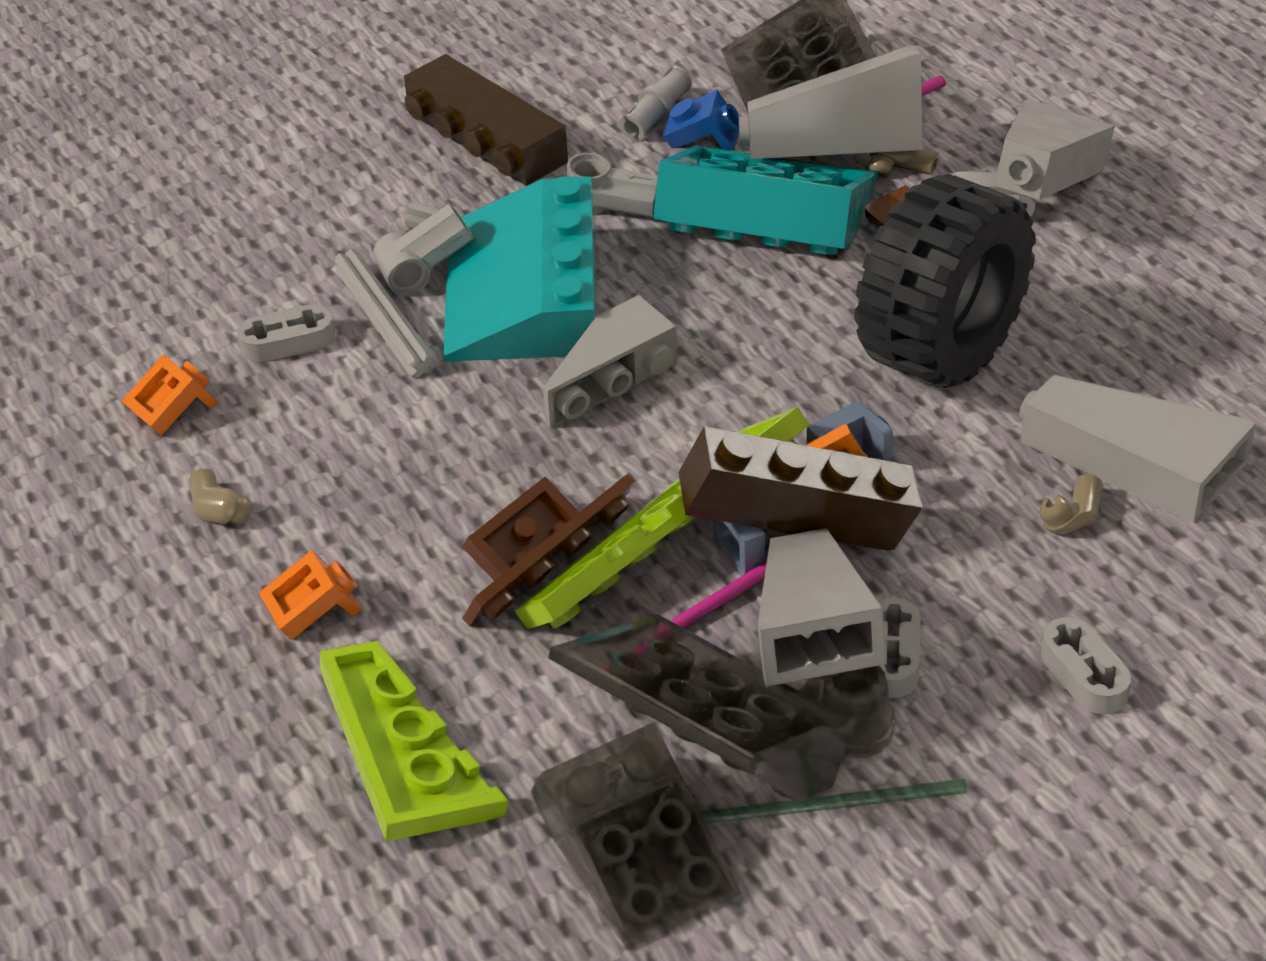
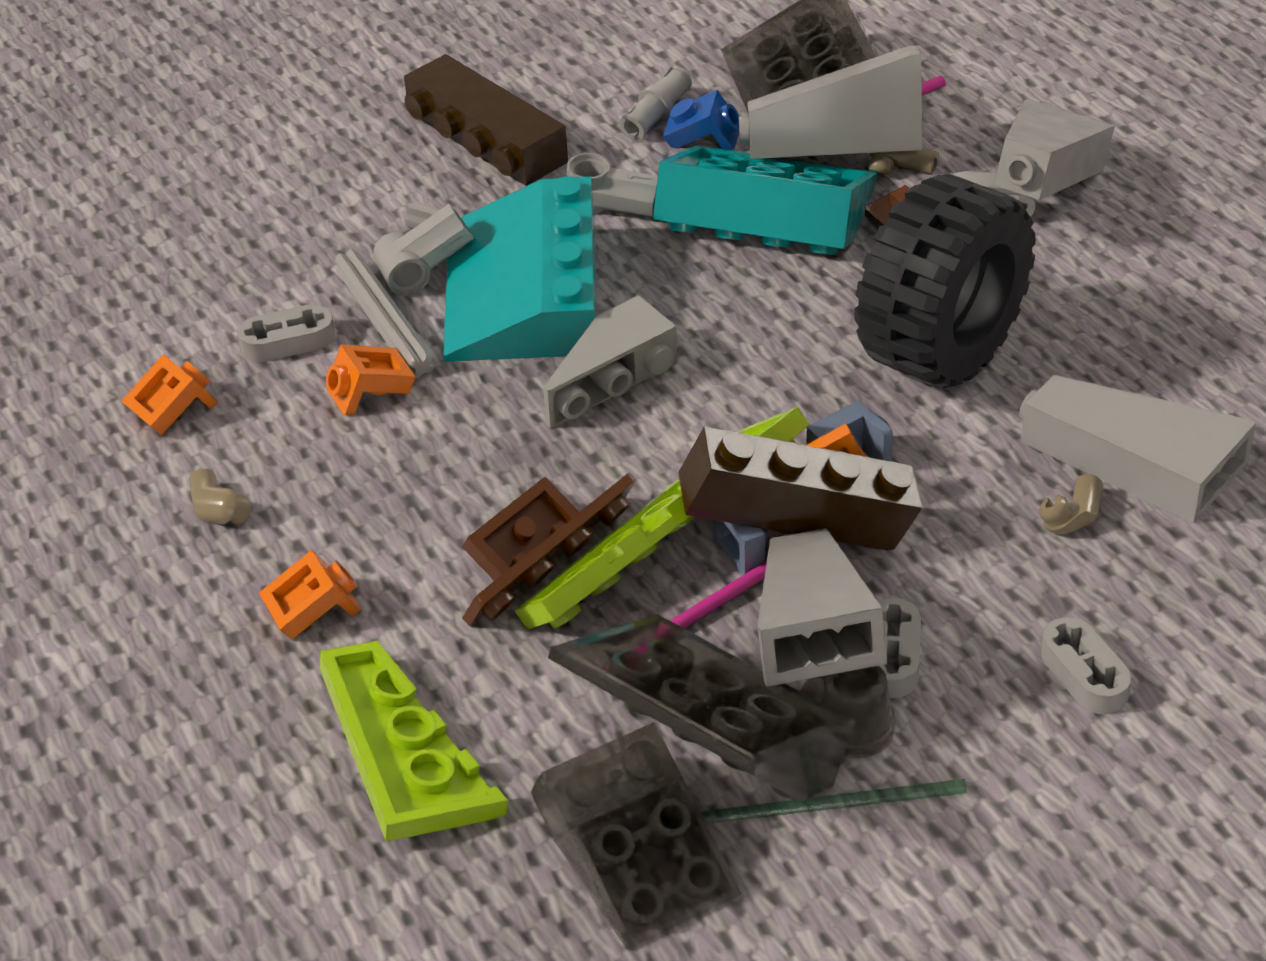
(366, 370): none -> orange bracket

